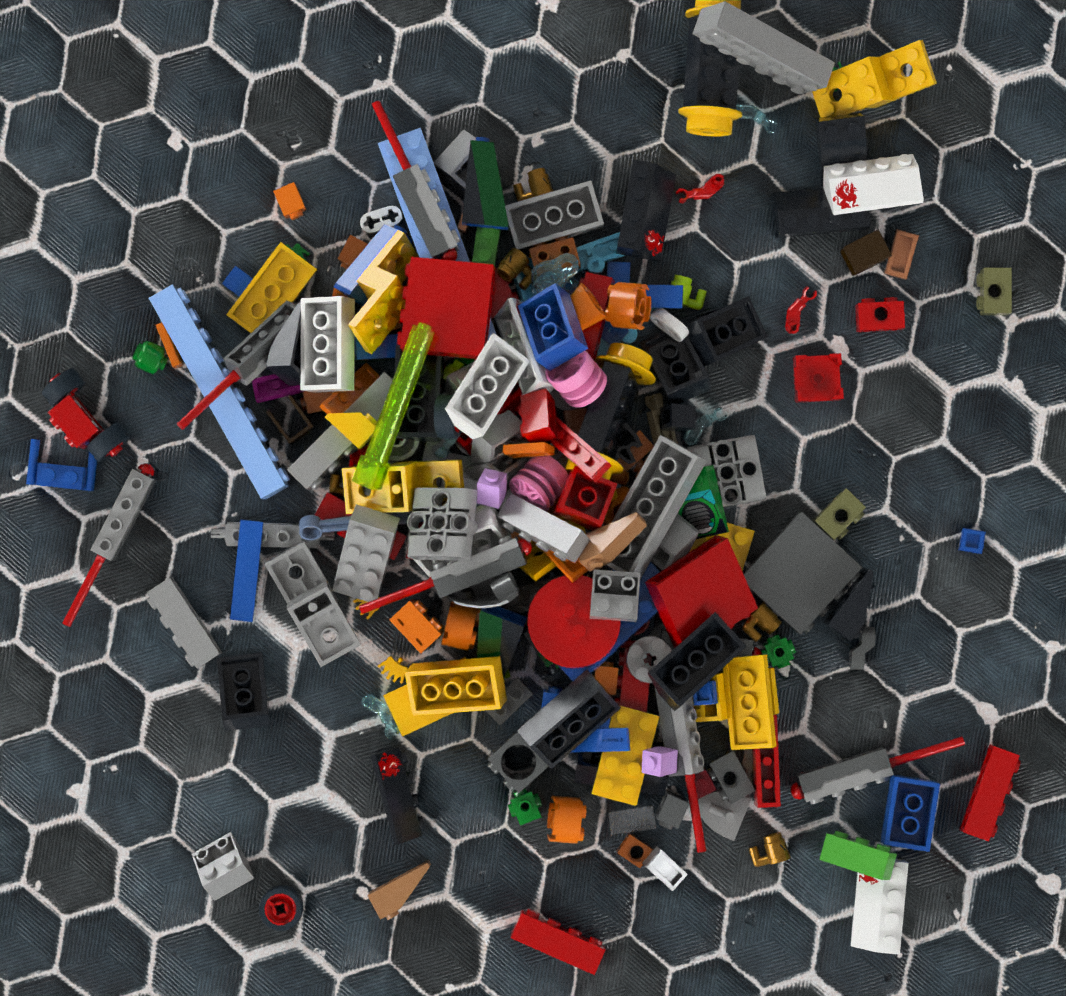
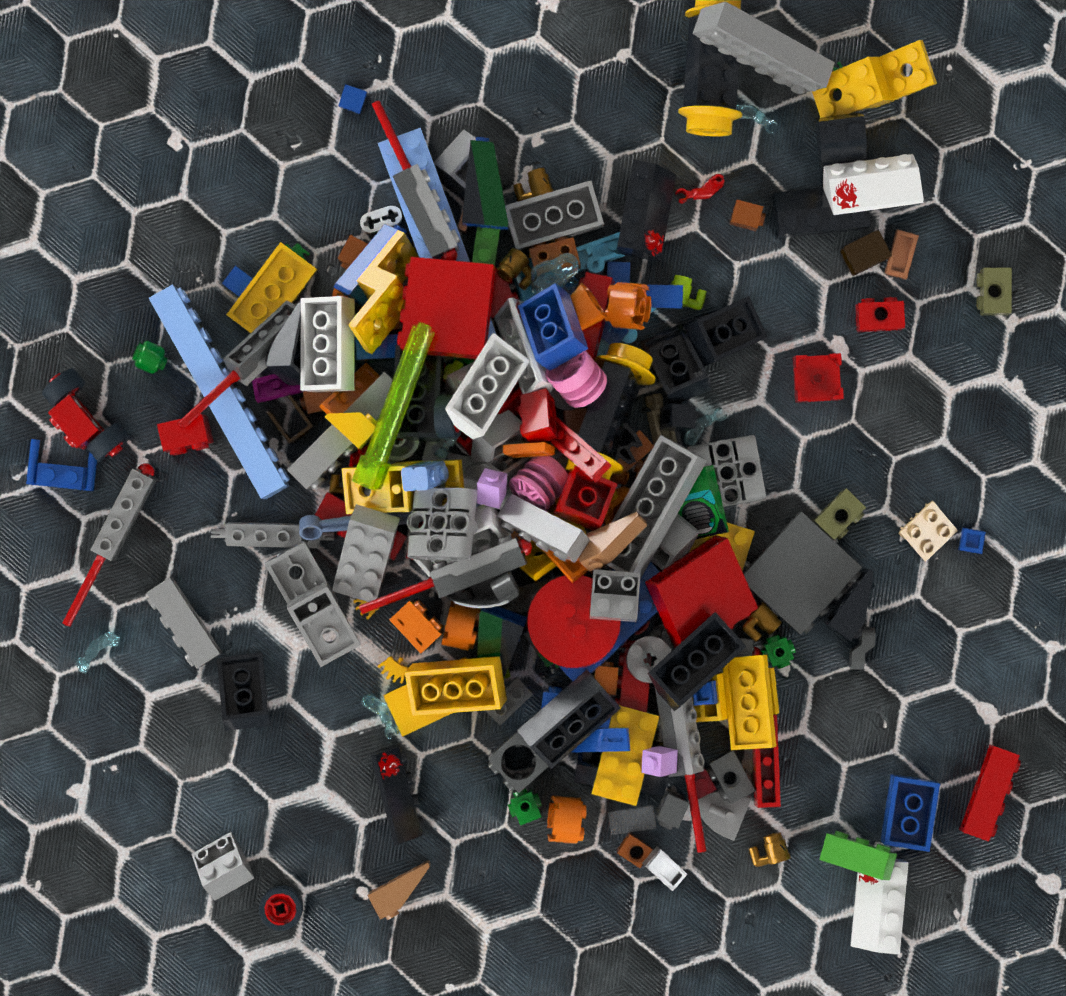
(96, 645): none -> clear light blue arm
(170, 347): orange tile -> none
(195, 435): none -> red brick
(246, 570): blue piece -> none
(290, 201): orange brick -> none
(352, 99): none -> blue tile
(424, 475): none -> medium blue brick
(558, 941): red brick -> none
(669, 324): white beam -> none
(747, 215): none -> dark orange brick
(793, 312): red arm -> none
(858, 771): piece -> none
(928, 530): none -> tan hinge

